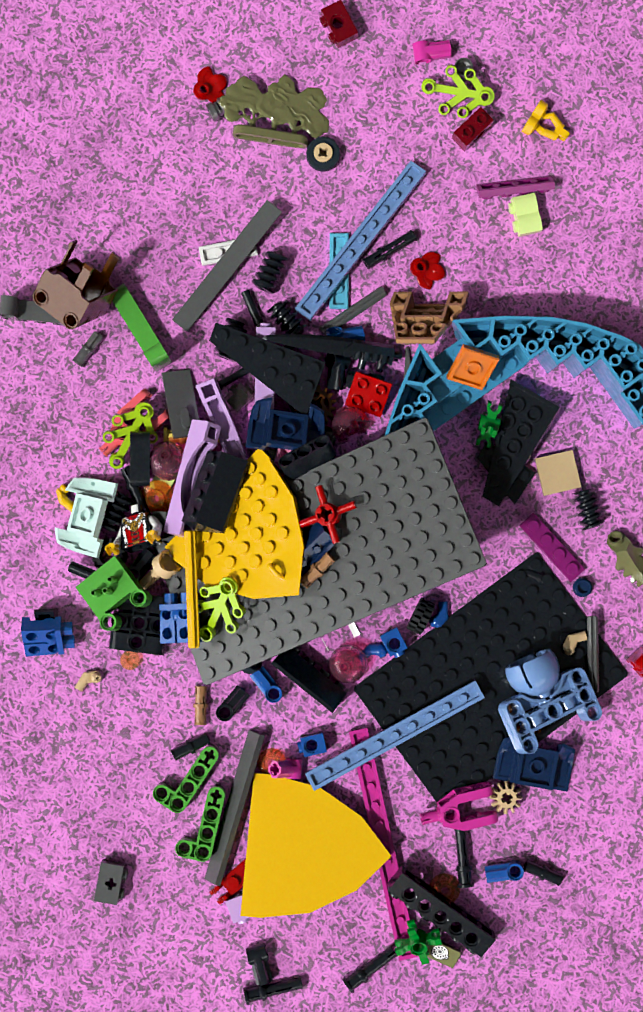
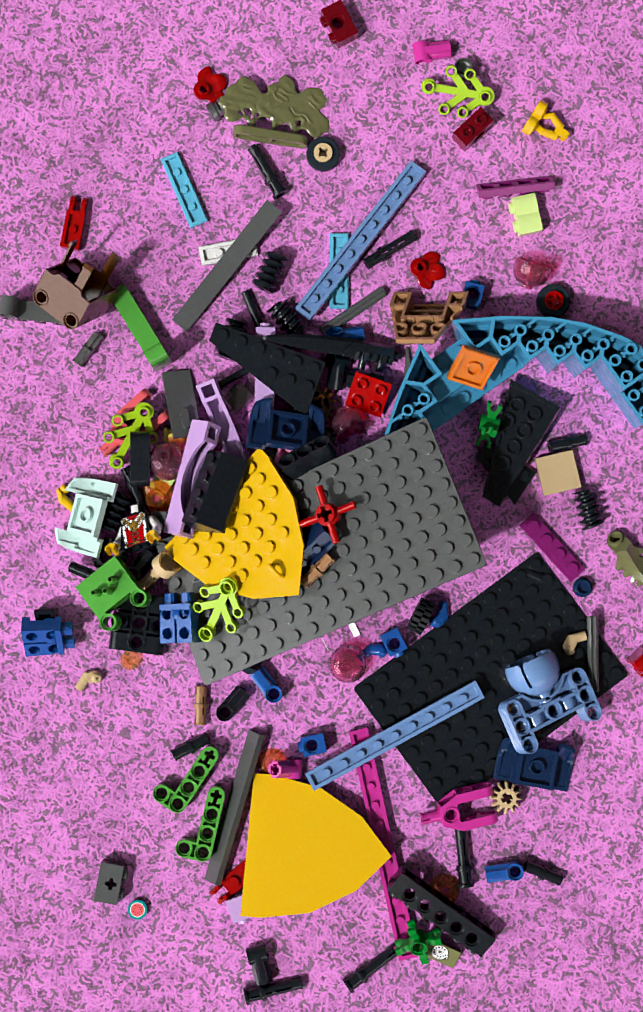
(74, 224): none -> red hinge
(137, 909): none -> tile
(184, 190): none -> medium azure tile
(191, 589): yellow axle -> none
(272, 179): none -> black pin
(310, 679): black slope -> none
(478, 288): none -> blue brick
(531, 272): none -> clear pink cylinder
(557, 296): none -> black wheel
(567, 443): none -> black pin

